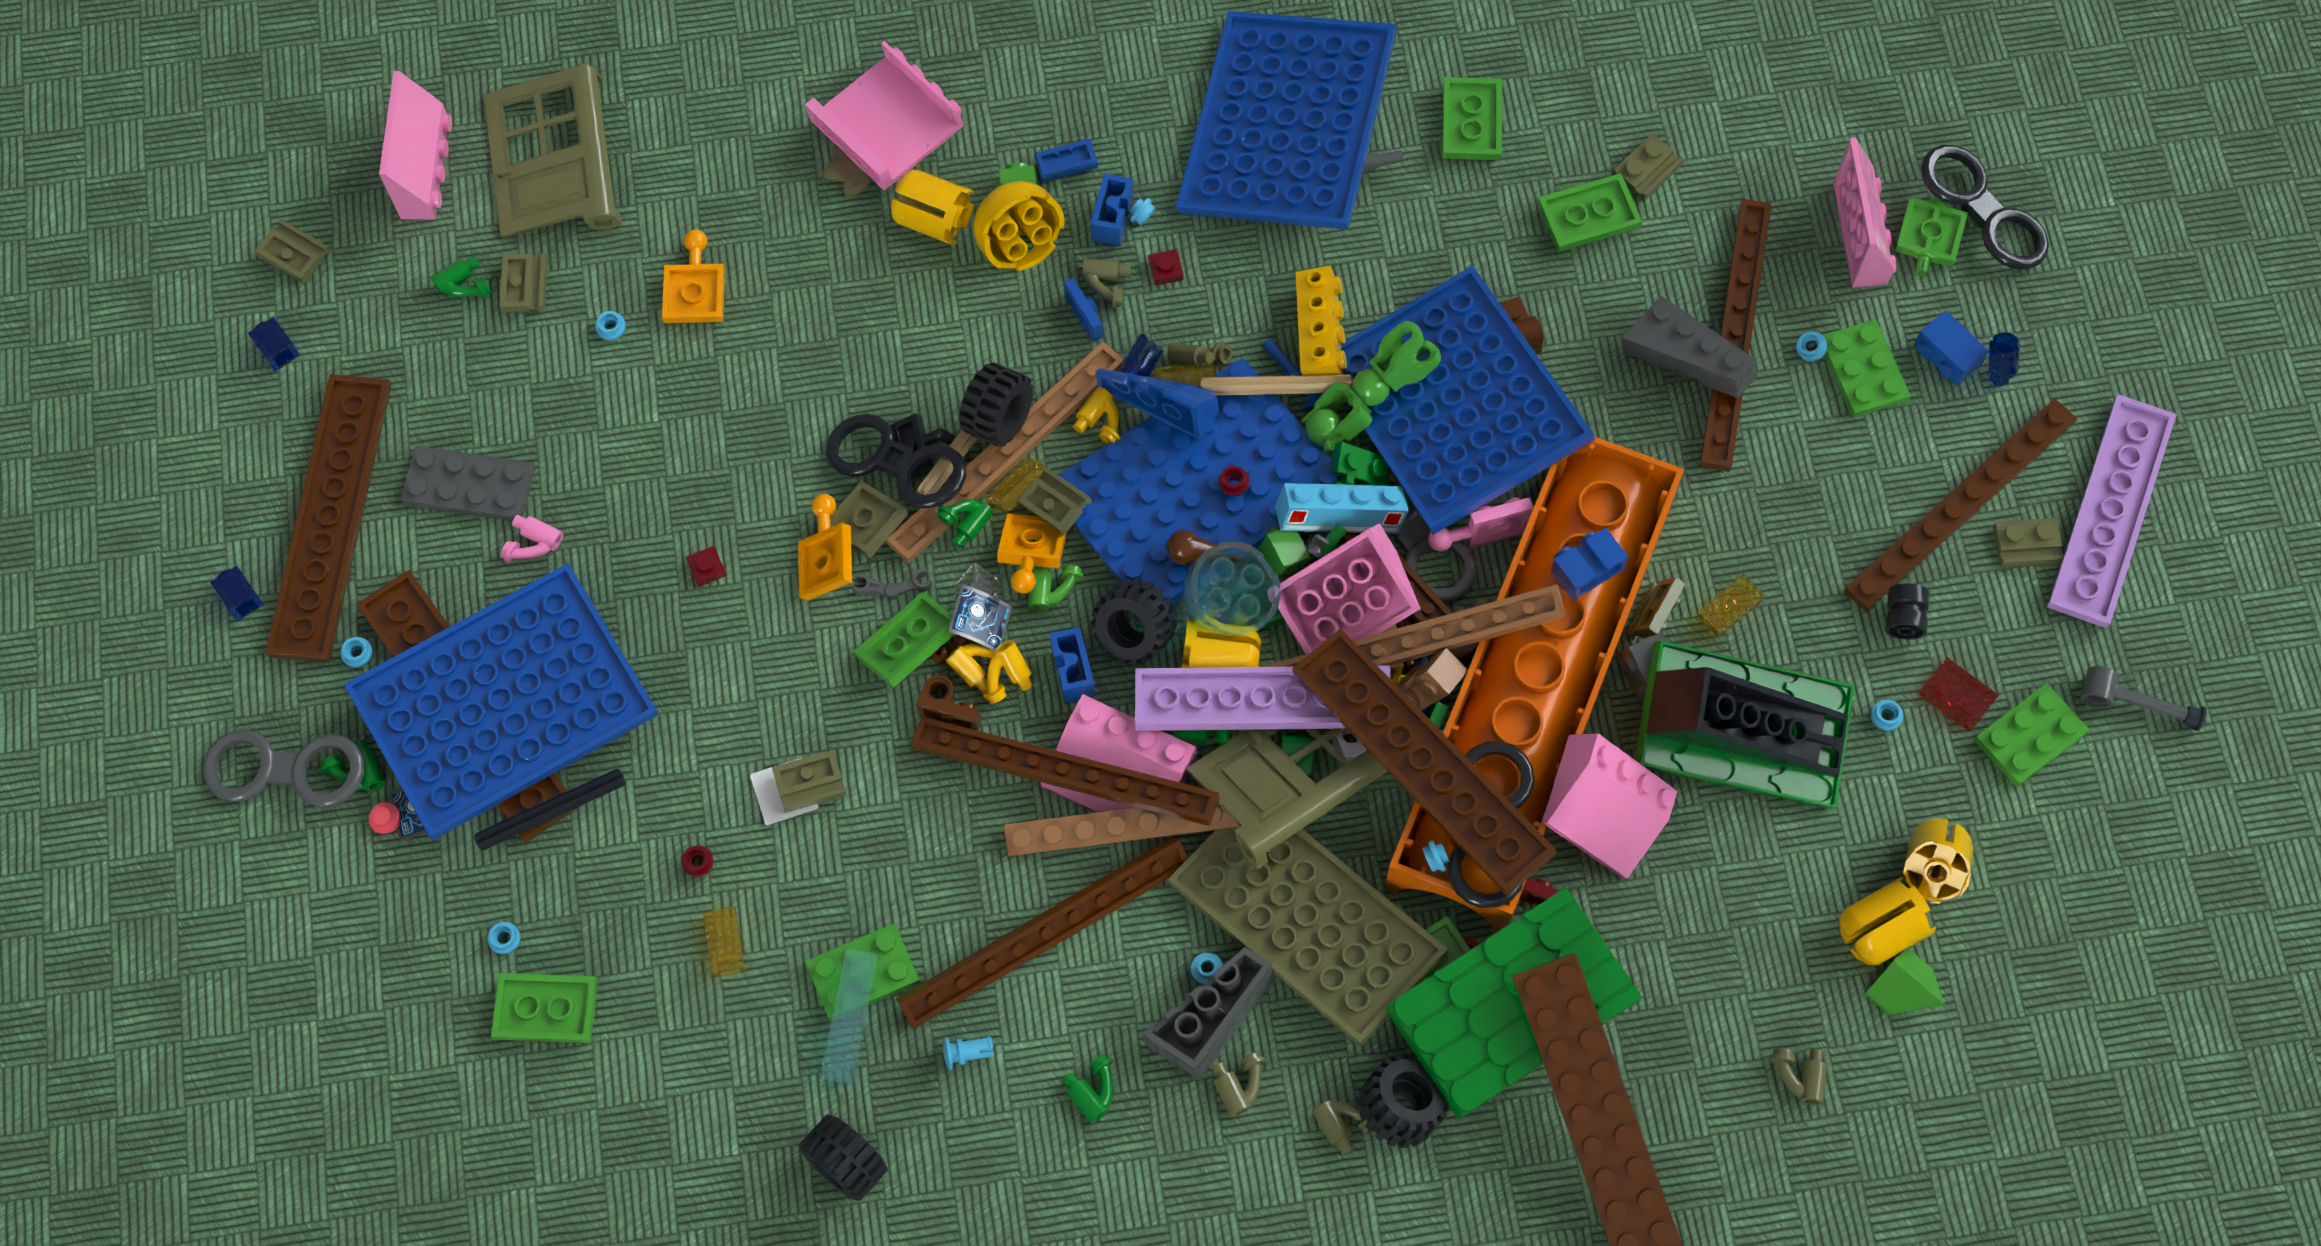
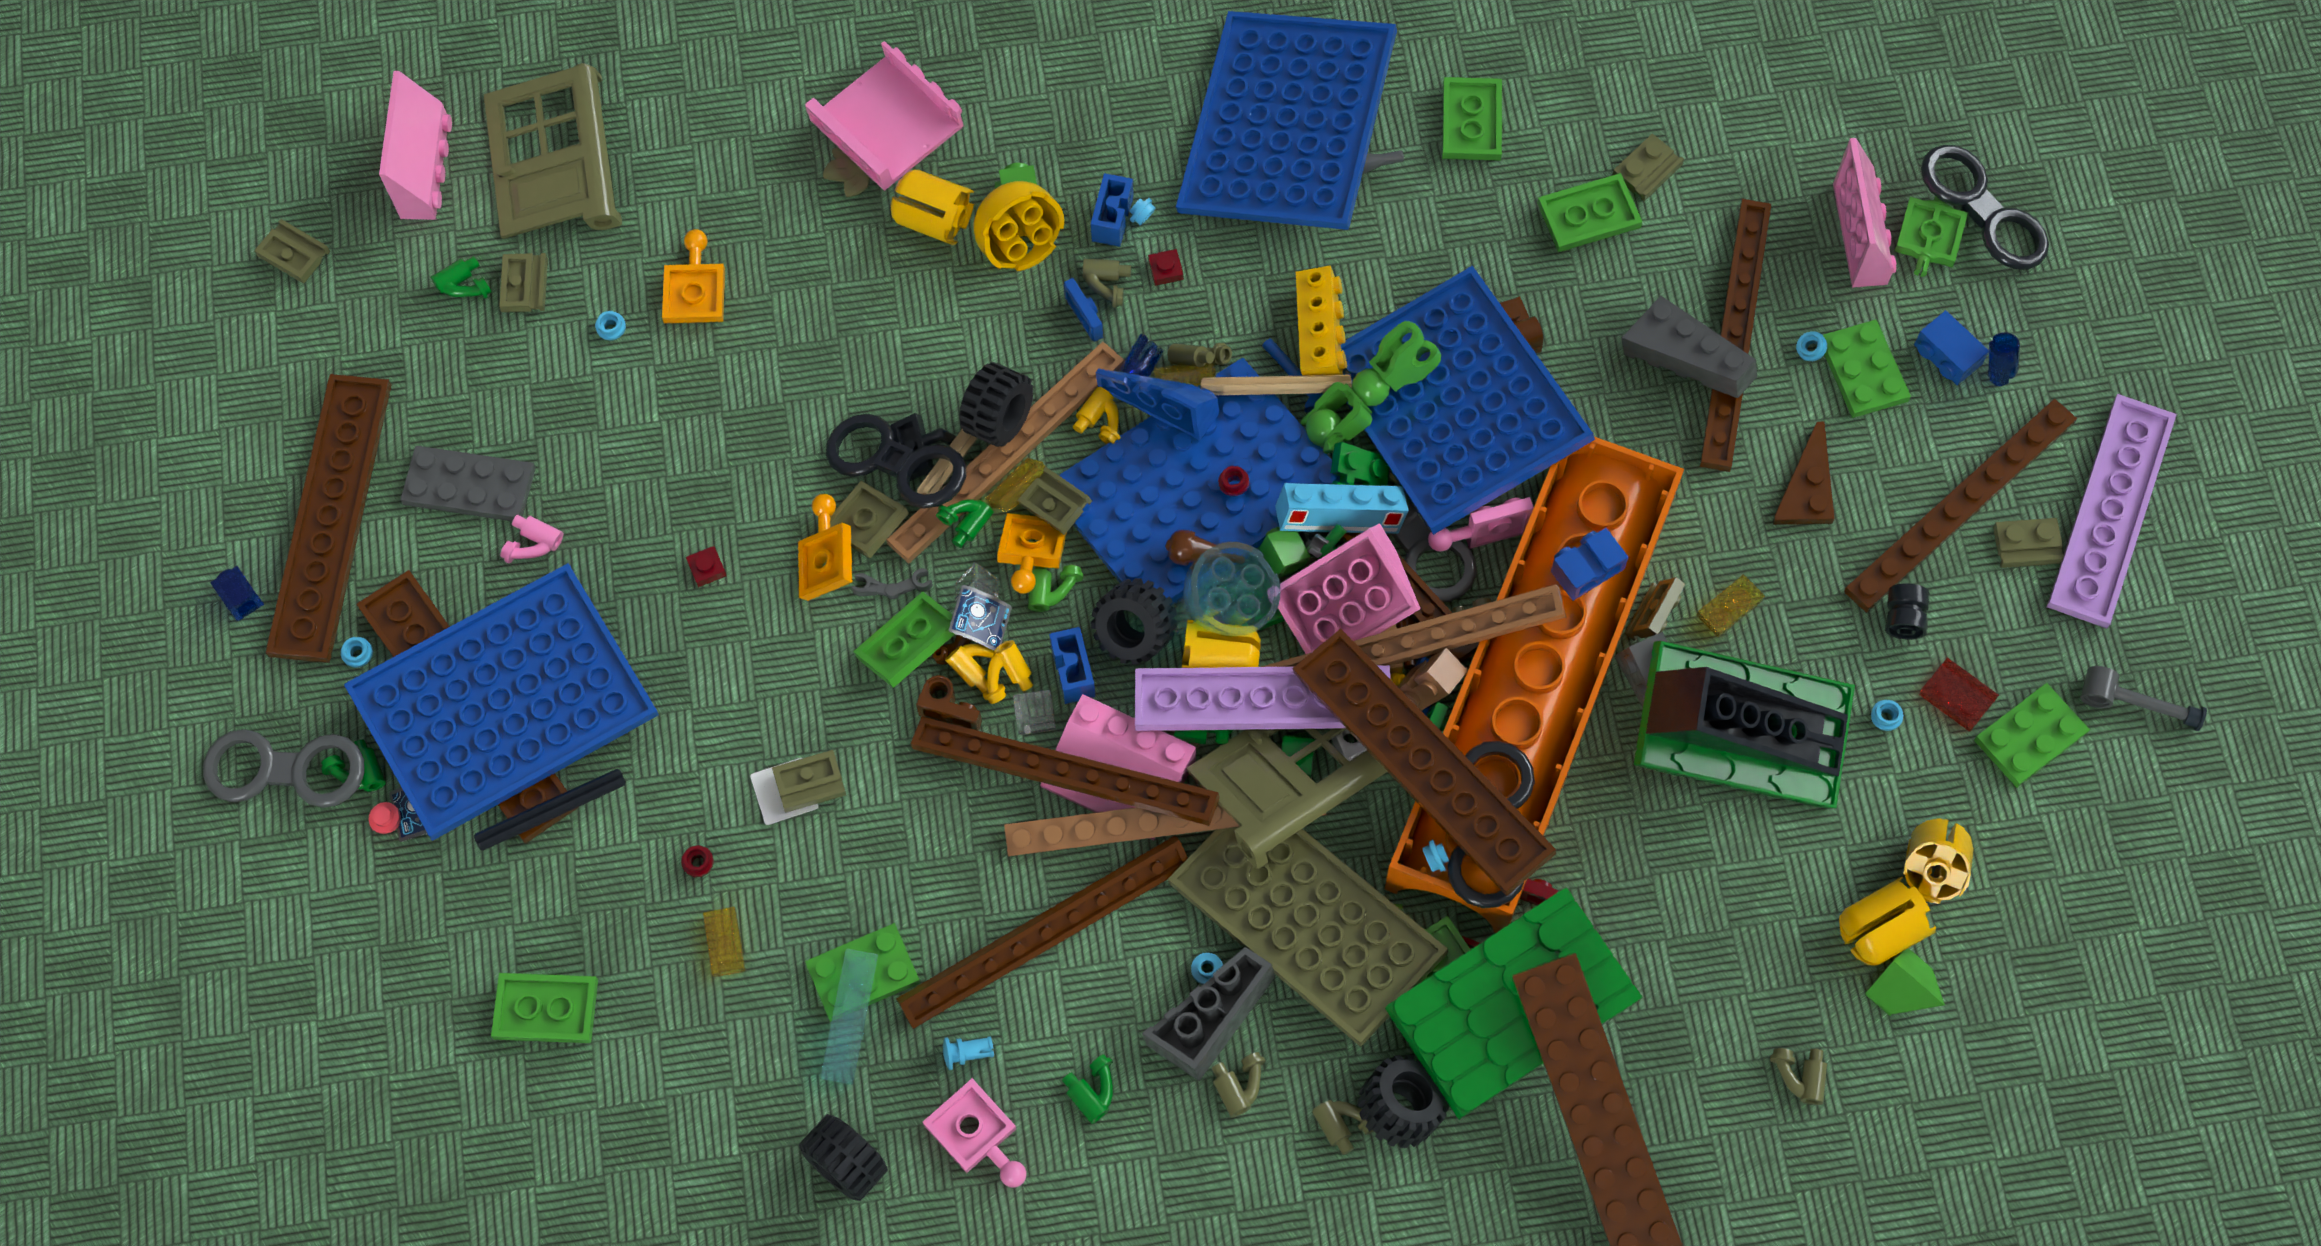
(273, 344): clear blue brick -> none
(497, 932): medium azure plate -> none
(972, 1148): none -> bright pink plate
(1034, 712): none -> clear panel
(1066, 160): blue plate -> none
(1607, 803): bright pink slope -> none
(1809, 491): none -> reddish brown wing

